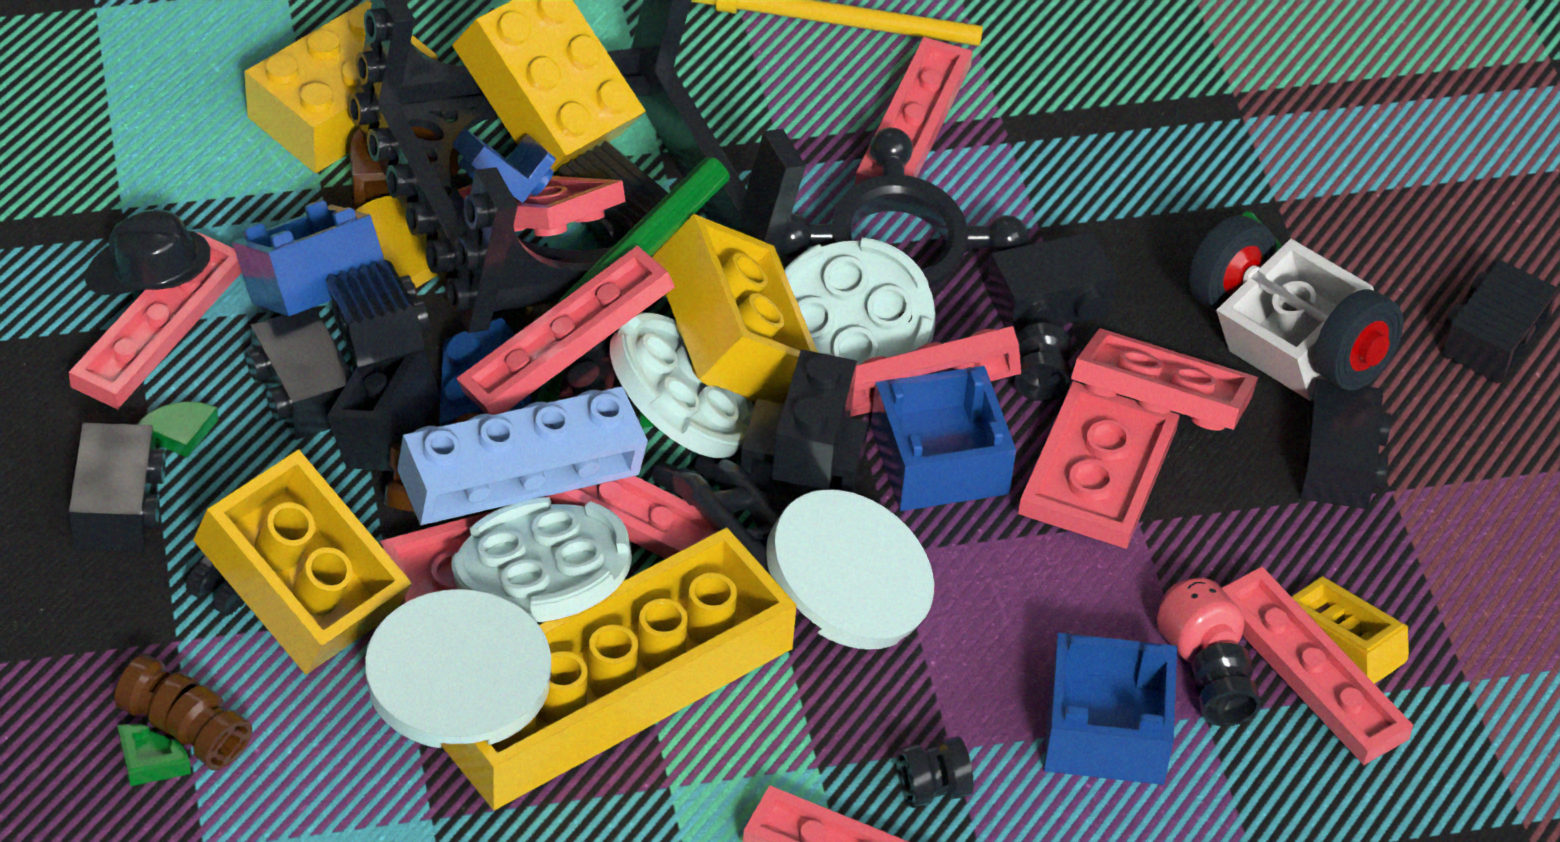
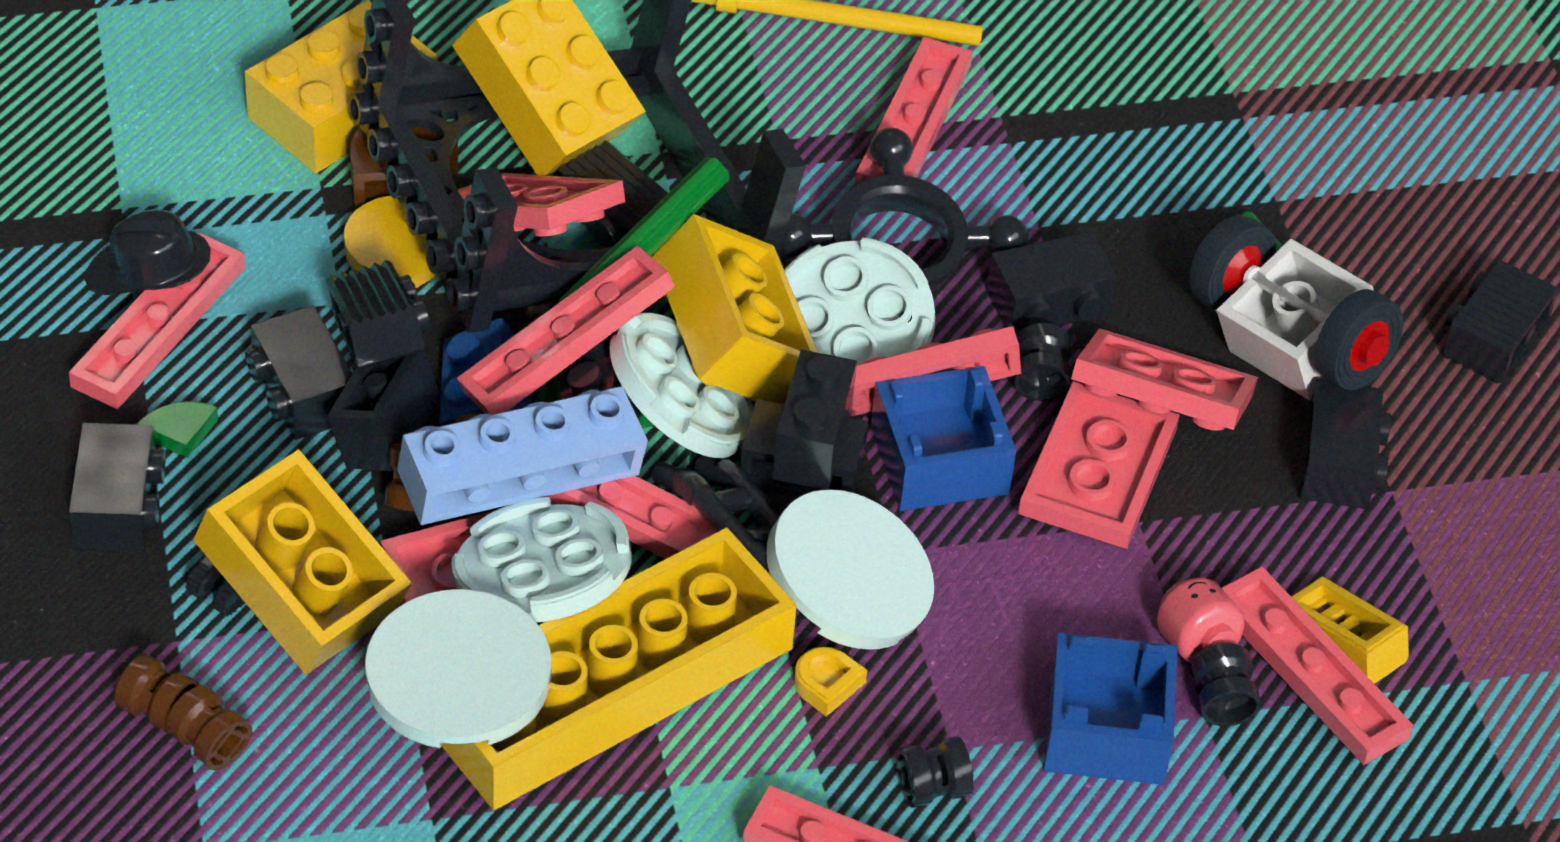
(150, 755): green tile -> none
(292, 261): blue container -> none
(524, 171): blue bracket -> none
(827, 678): none -> yellow tile

